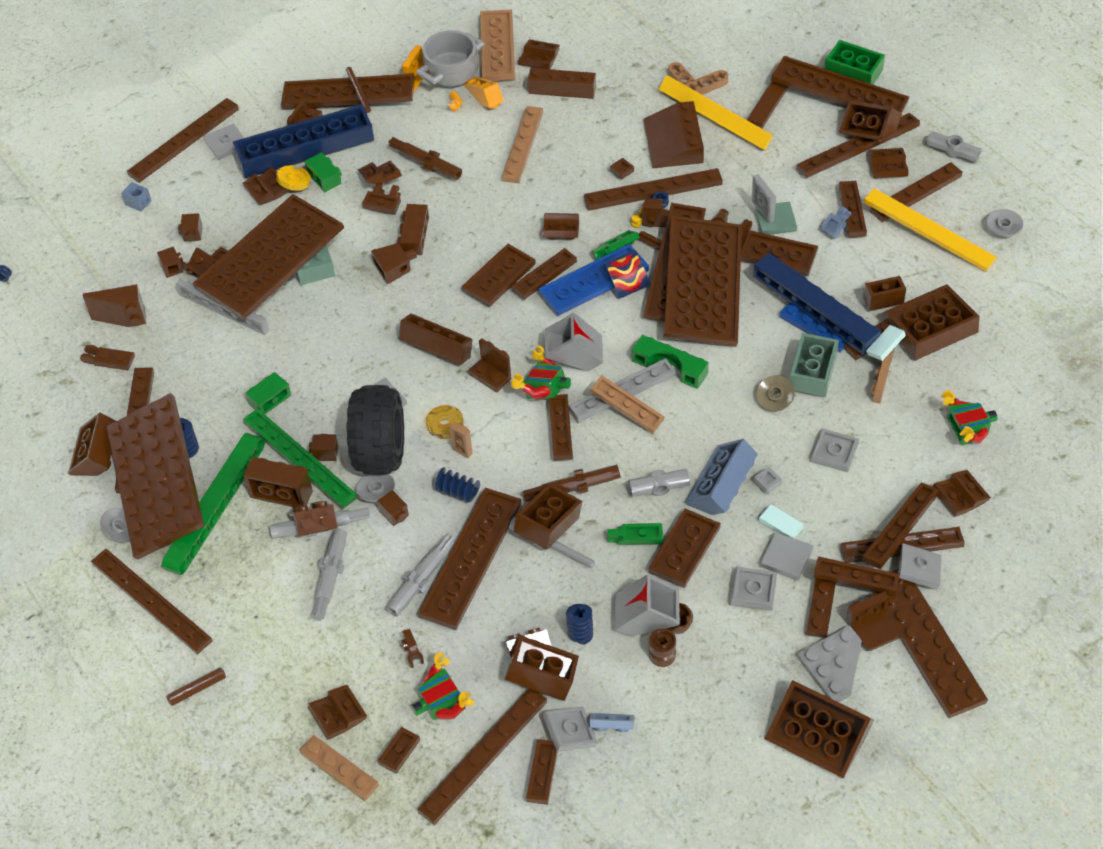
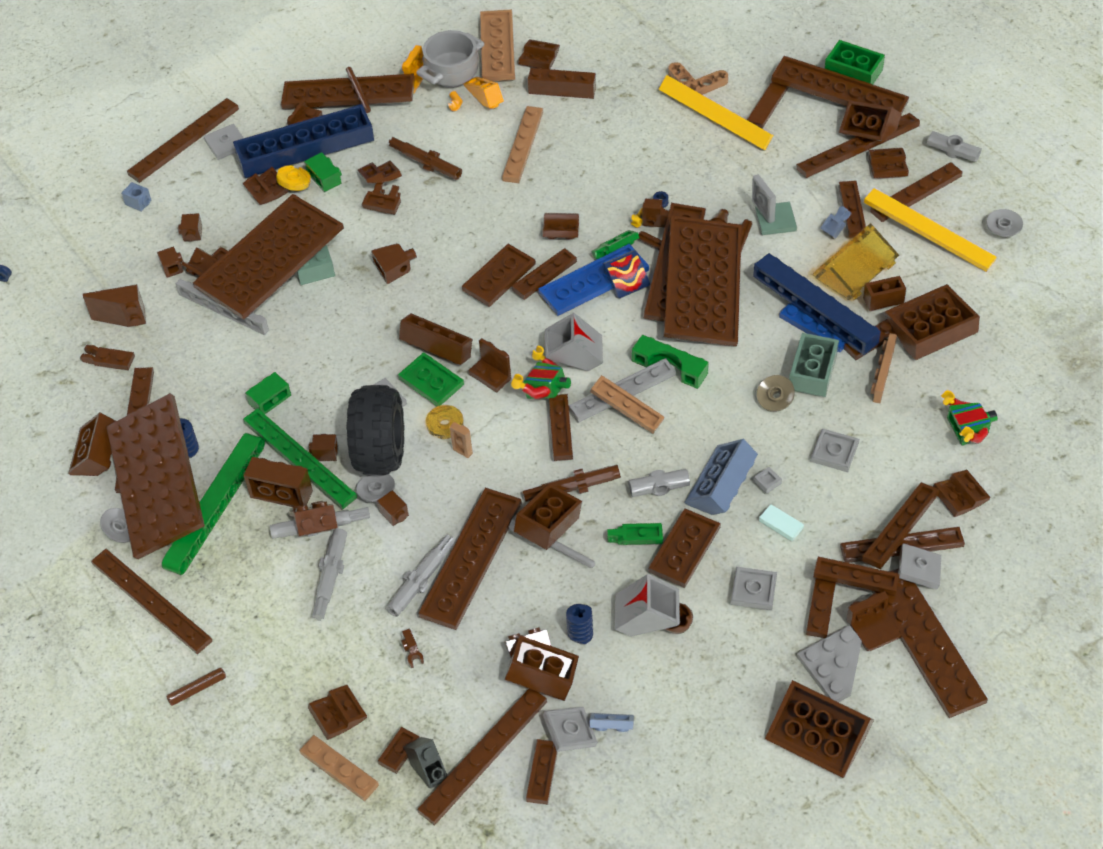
(414, 227): reddish brown brick -> none
(426, 761): none -> pearl dark grey slope
(431, 379): none -> green plate
(440, 694): torso -> none
(456, 487): dark blue piece -> none
(622, 168): reddish brown plate -> none
(644, 190): reddish brown plate -> none
(662, 647): reddish brown wheel -> none
(674, 136): reddish brown slope -> none
(787, 556): light grey tile -> none
(791, 252): reddish brown plate -> none
(857, 263): none -> clear yellow windscreen
(886, 342): light aqua tile -> none

